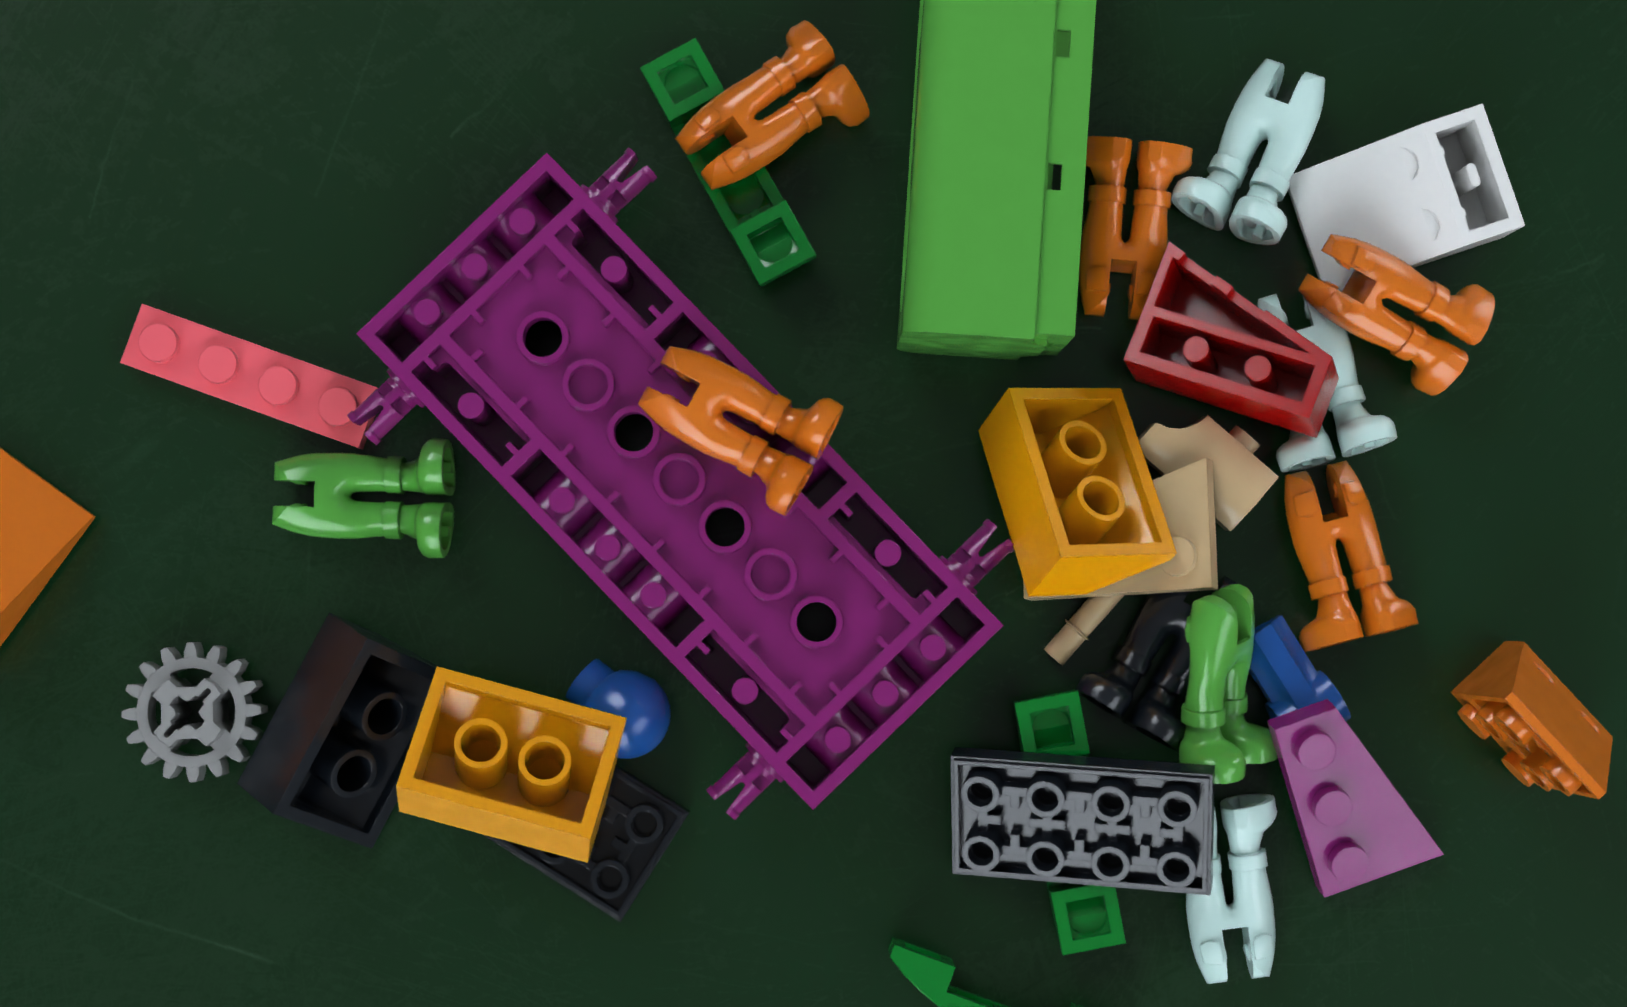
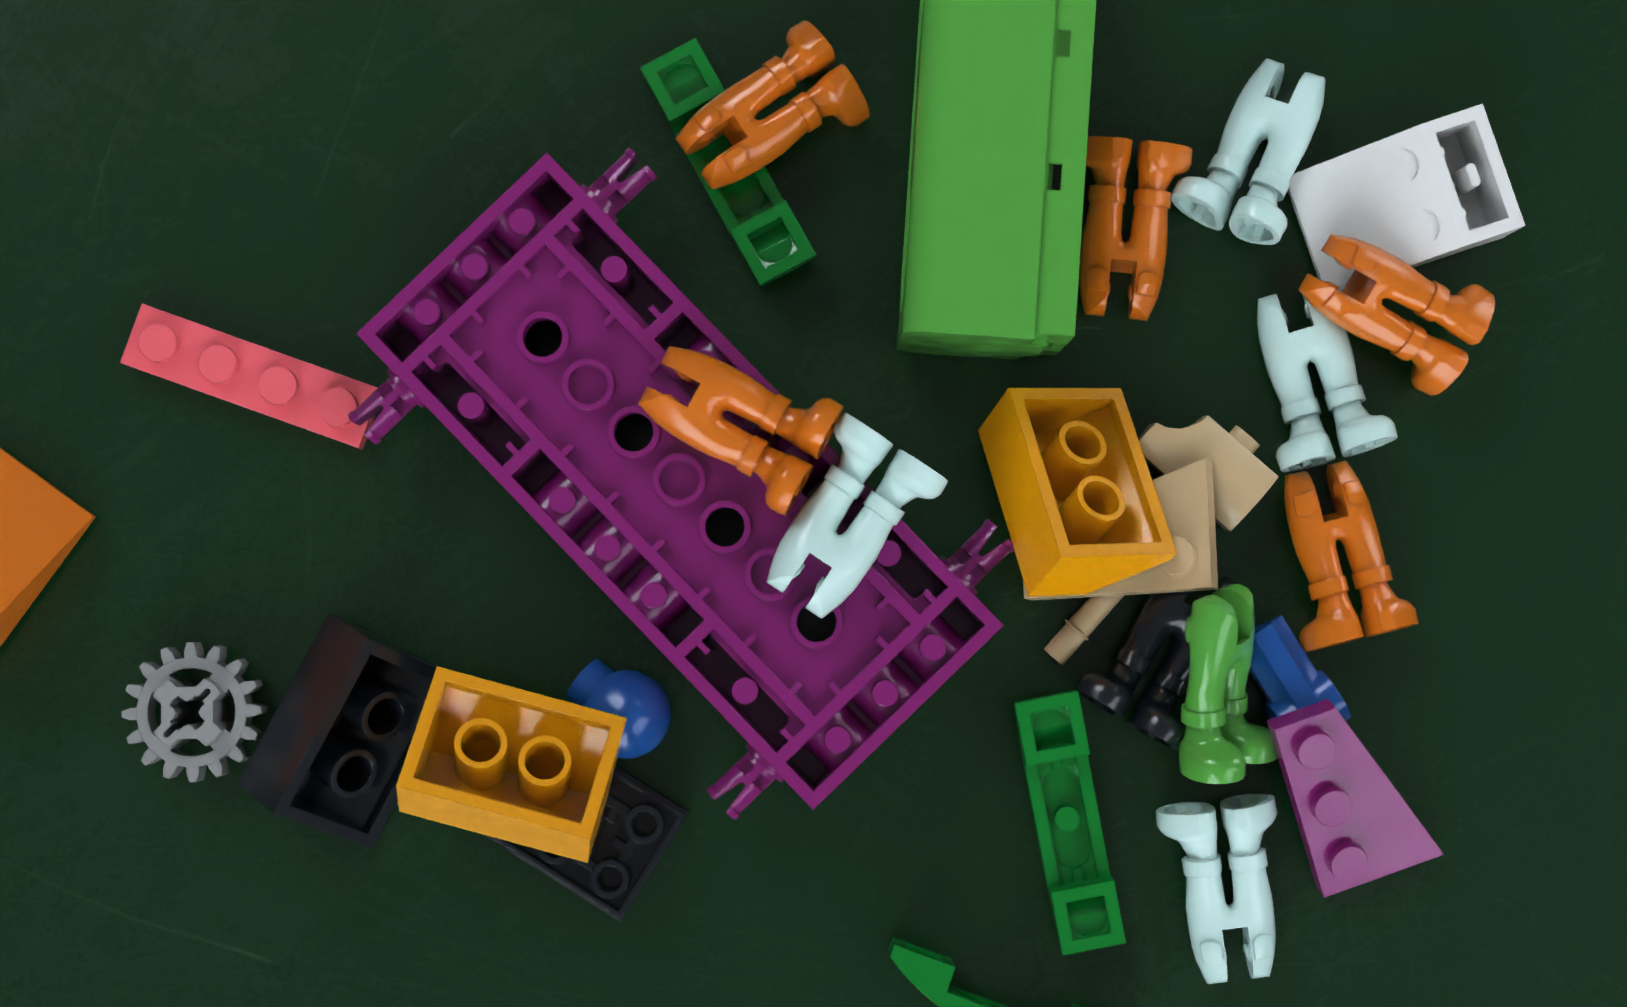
(343, 474): bright green piece -> none
(859, 546): none -> light aqua piece
(1083, 820): black tile -> none
(1226, 351): red wedge -> none
(1537, 722): orange slope -> none

